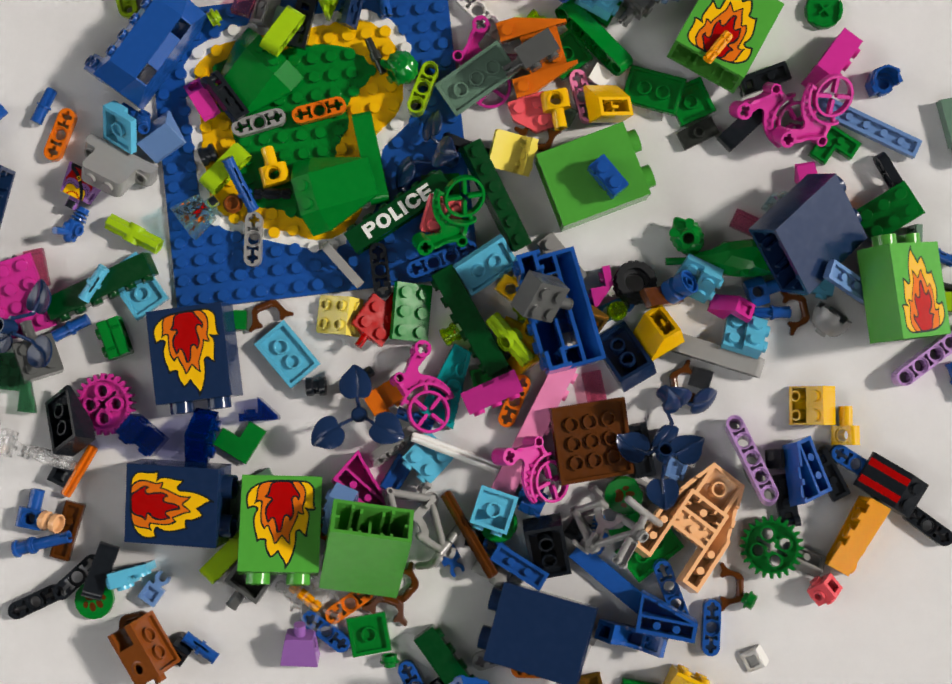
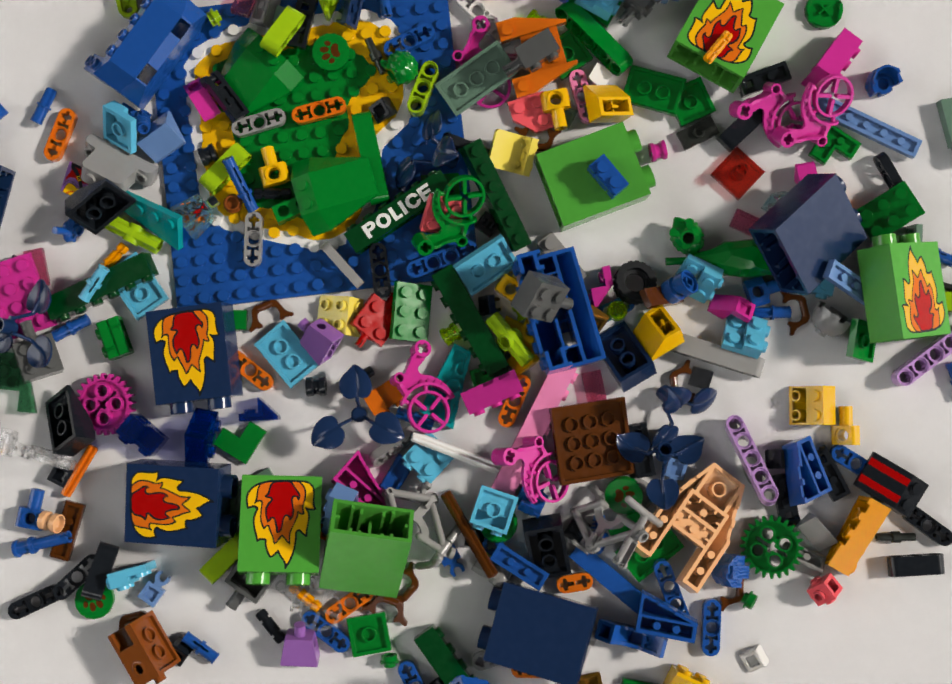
(97, 205): none -> black slope
(115, 255): none -> light orange axle
(158, 220): none -> teal wing
(264, 374): none -> orange beam
(271, 626): none -> black axle
(286, 211): none -> green leg
(319, 339): none -> medium lavender torso
(331, 52): none -> green tile
(383, 109): none -> black slope
(411, 33): none -> blue beam
(486, 224): none -> black tile
(487, 305): none -> black tile
(575, 587): none -> orange beam
(657, 151): none -> dark pink wheel
(731, 571): none -> blue hair
(737, 173): none -> clear red tile
(816, 532): none -> light grey slope
(859, 342): none -> green tile
(895, 537): none -> pearl dark grey bar
(915, 564): none -> black beam

